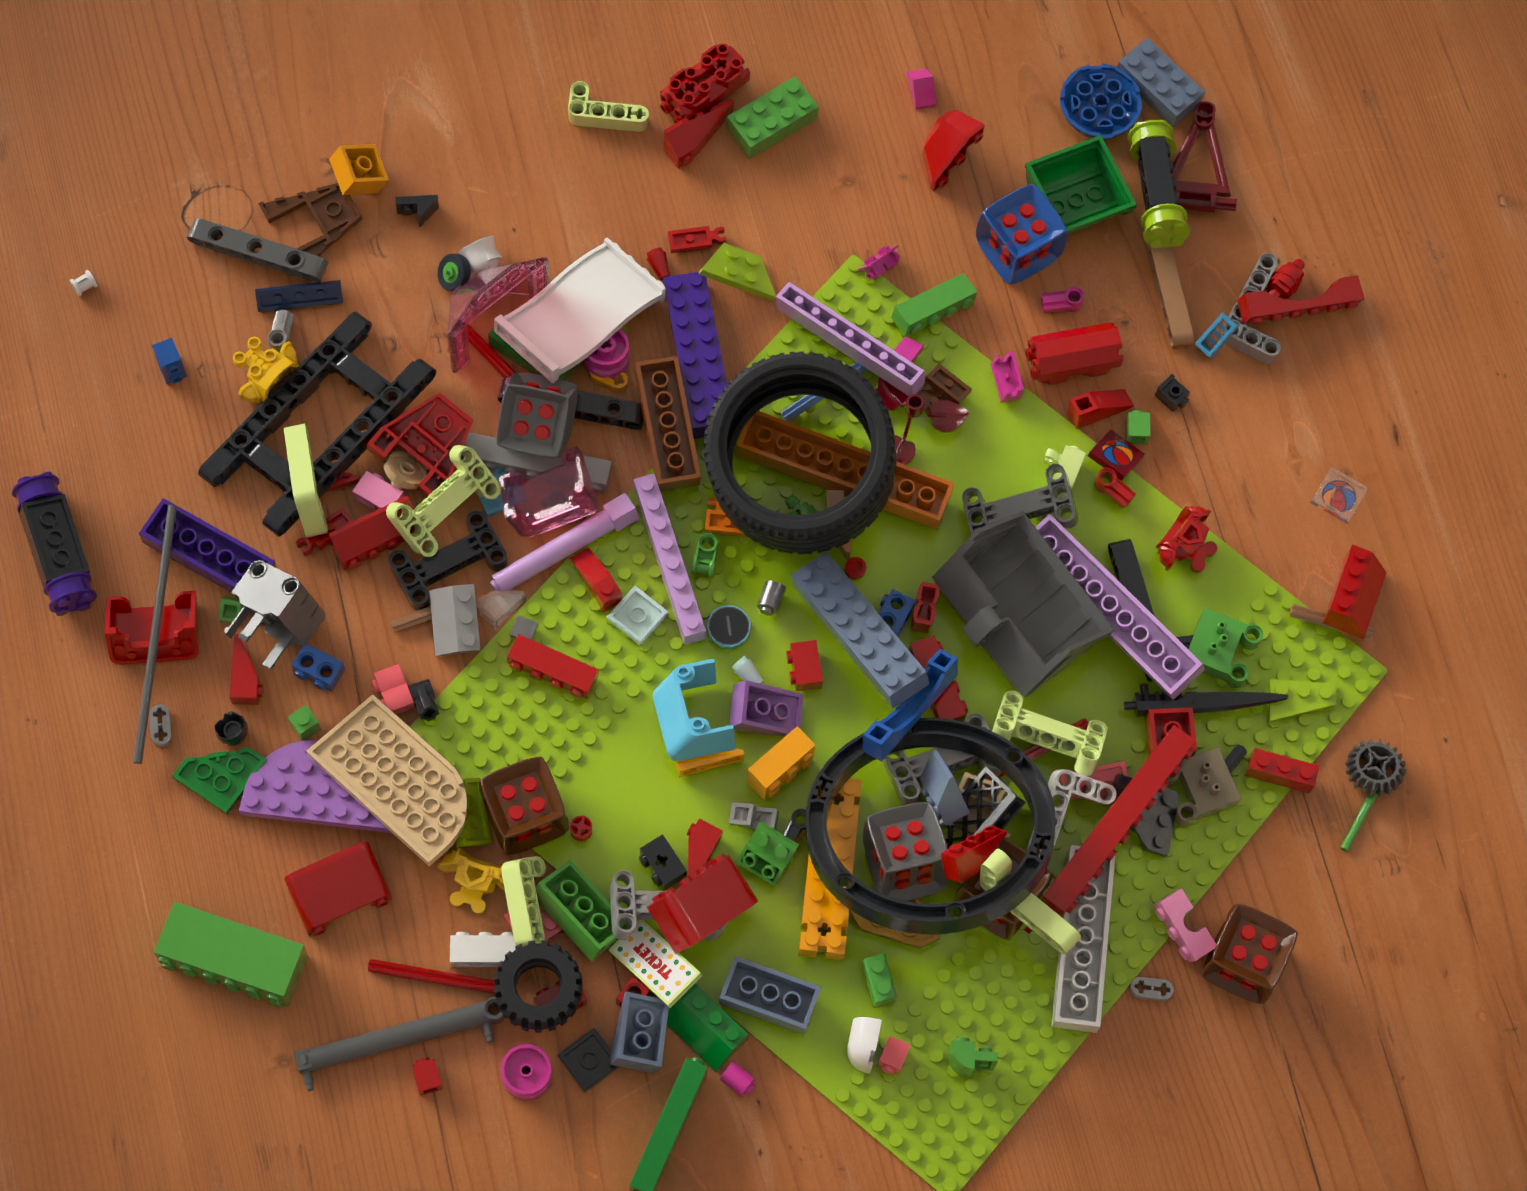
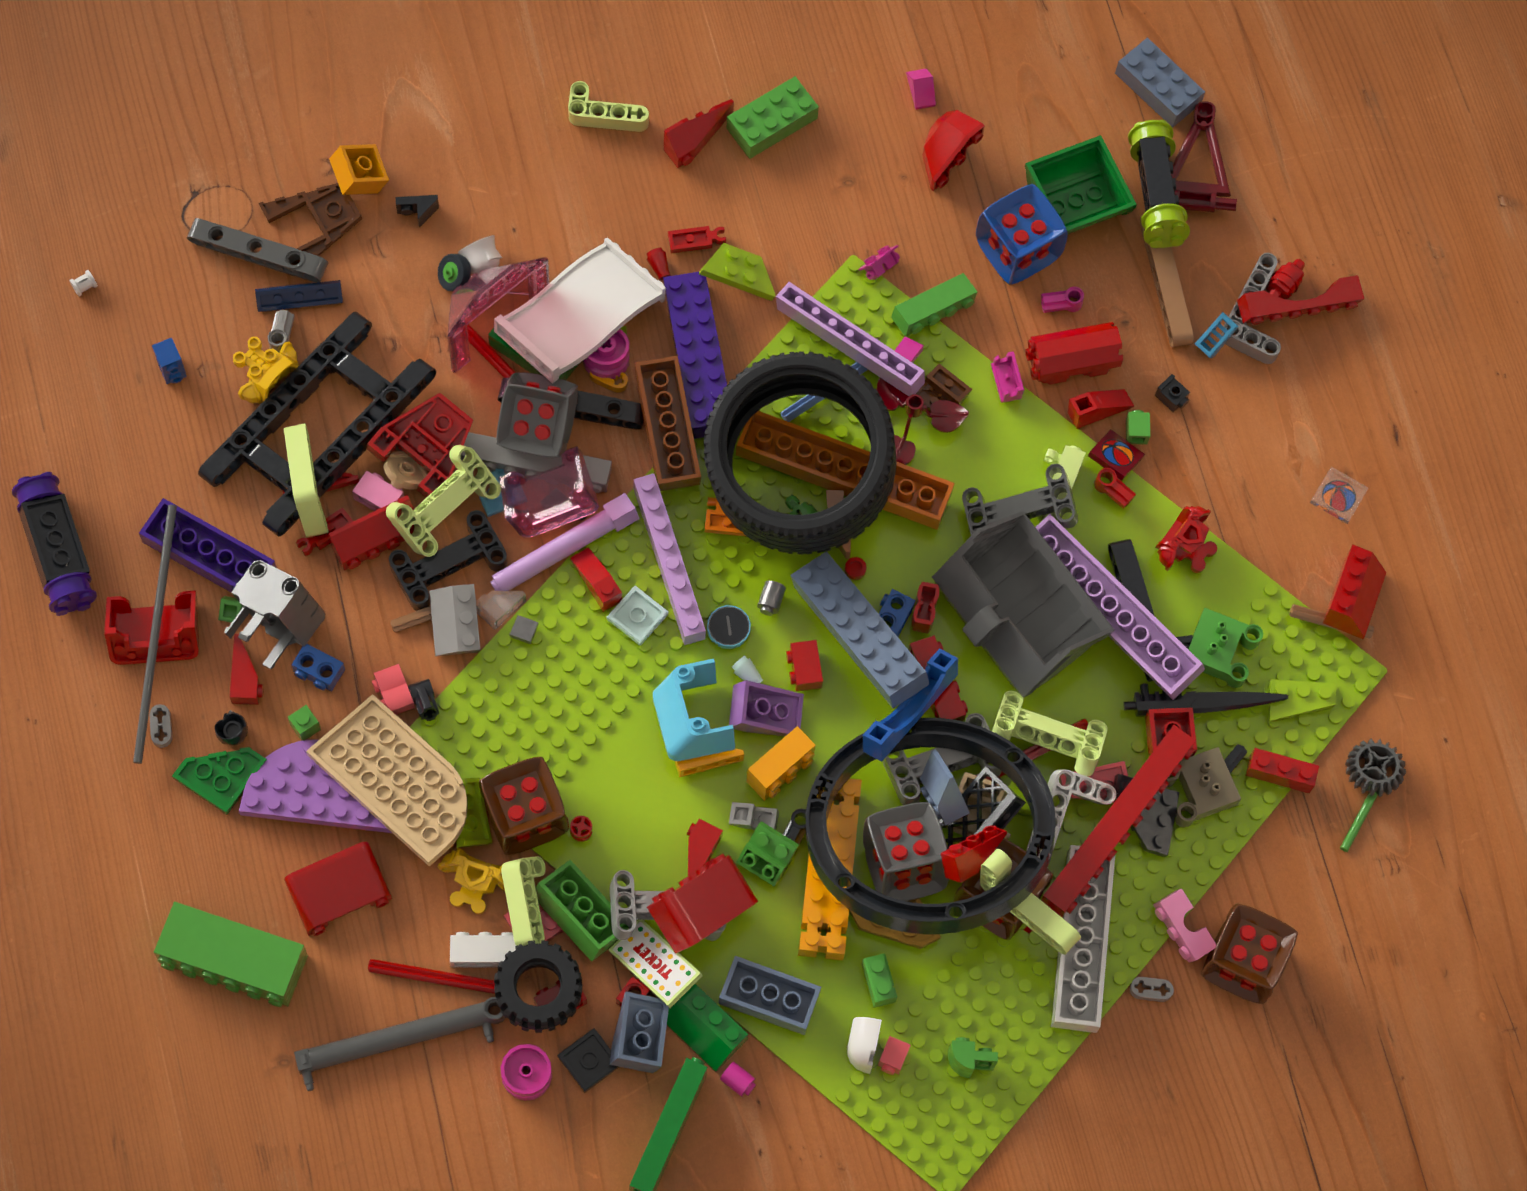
(426, 1076): red brick -> none
(552, 666): red brick -> none
(661, 850): black brick -> none
(705, 83): red brick -> none
(705, 559): bright green piece -> none
(1103, 85): blue brick -> none

